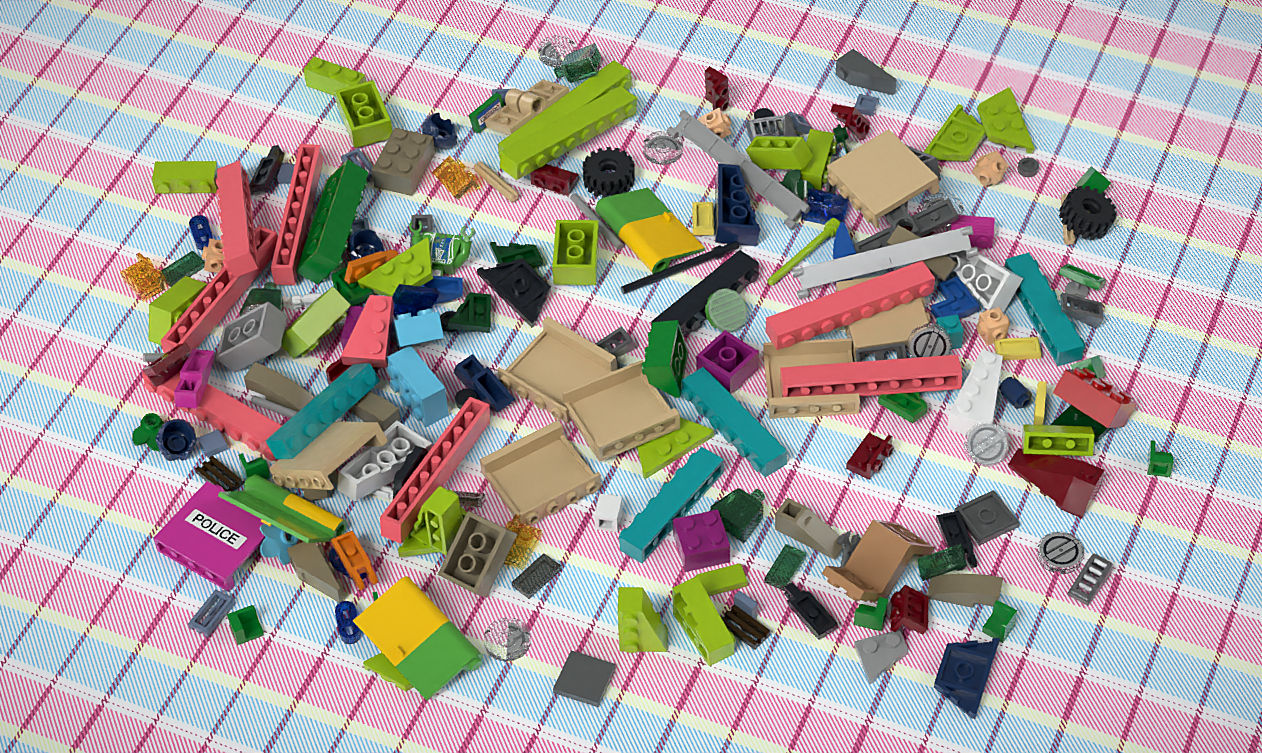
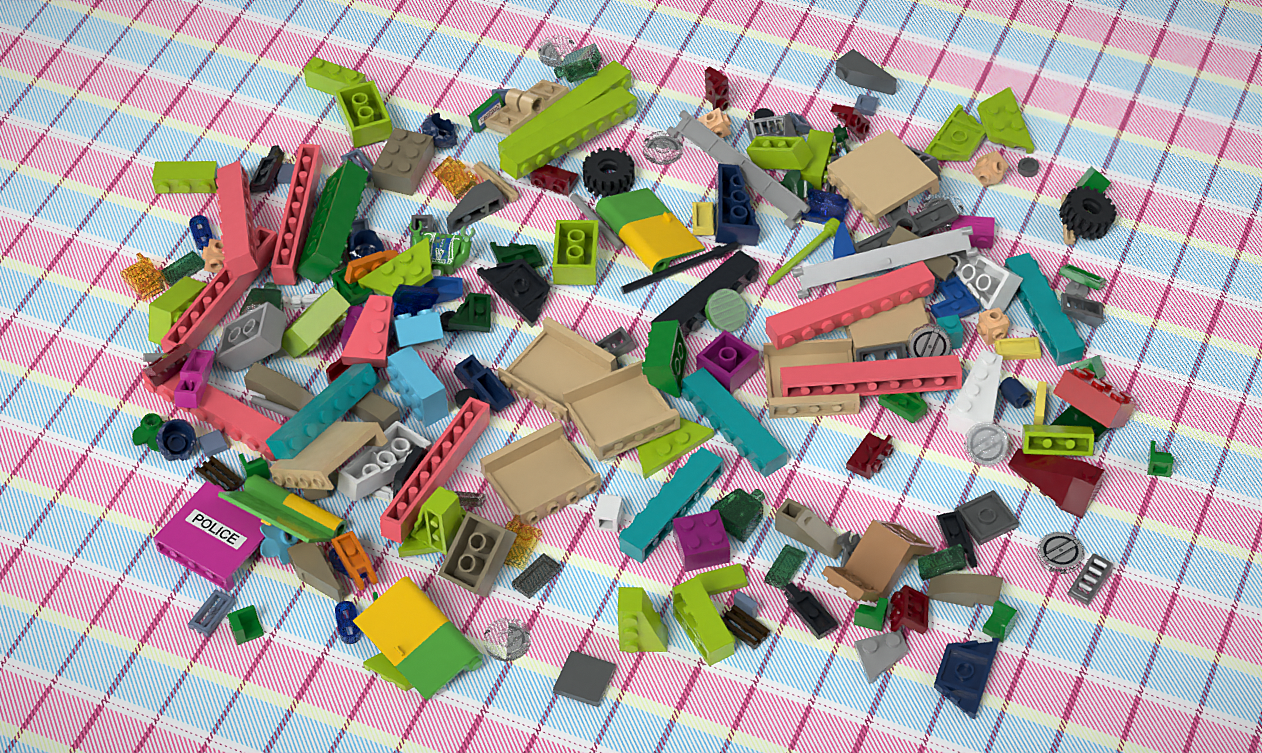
(475, 205): none -> dark grey slope

